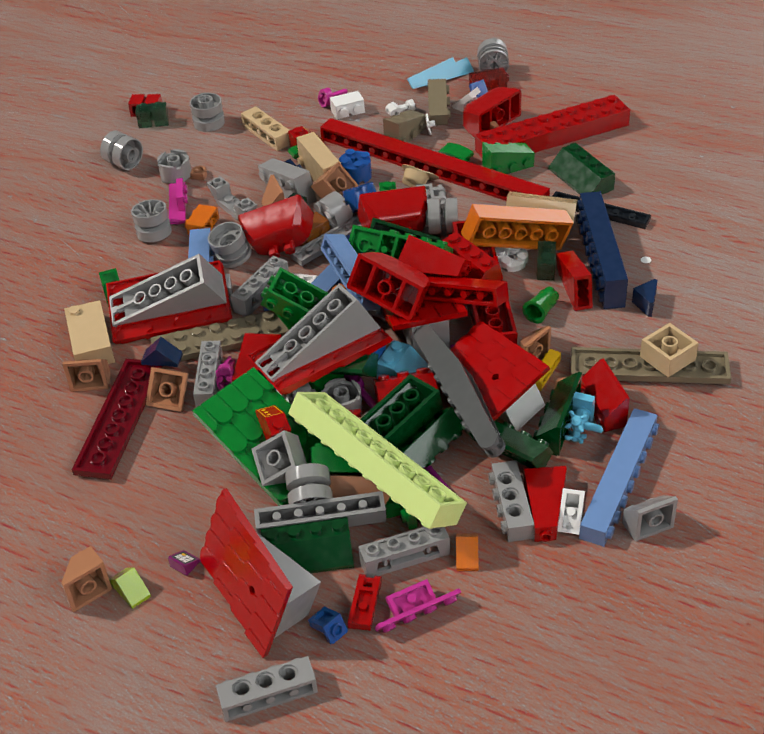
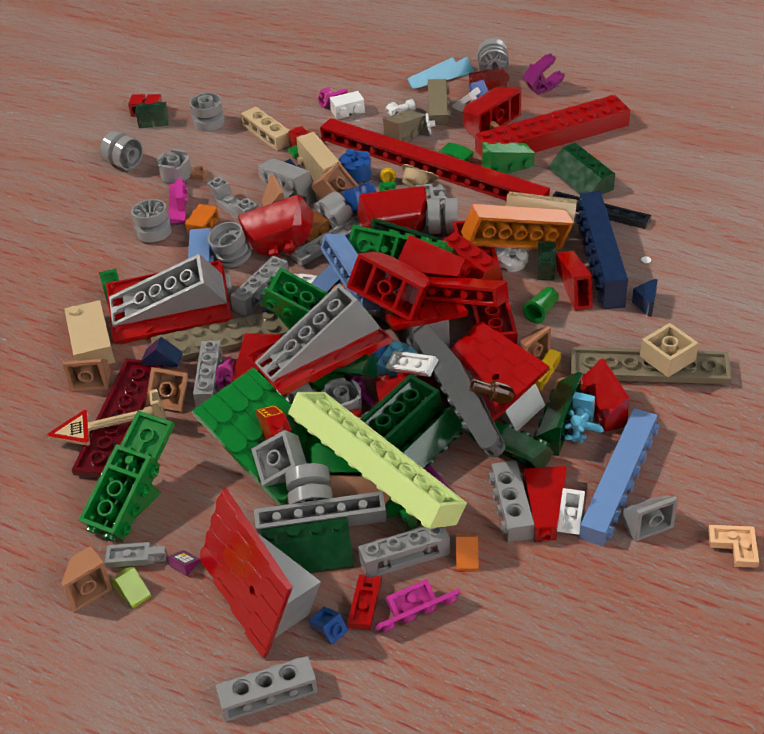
(78, 427): none -> tan piece
(127, 478): none -> green wedge
(134, 554): none -> light grey hinge
(387, 174): none -> yellow plate
(412, 363): none -> white tile
(494, 390): none -> reddish brown arm
(535, 79): none -> magenta piece
(740, 539): none -> light nougat plate

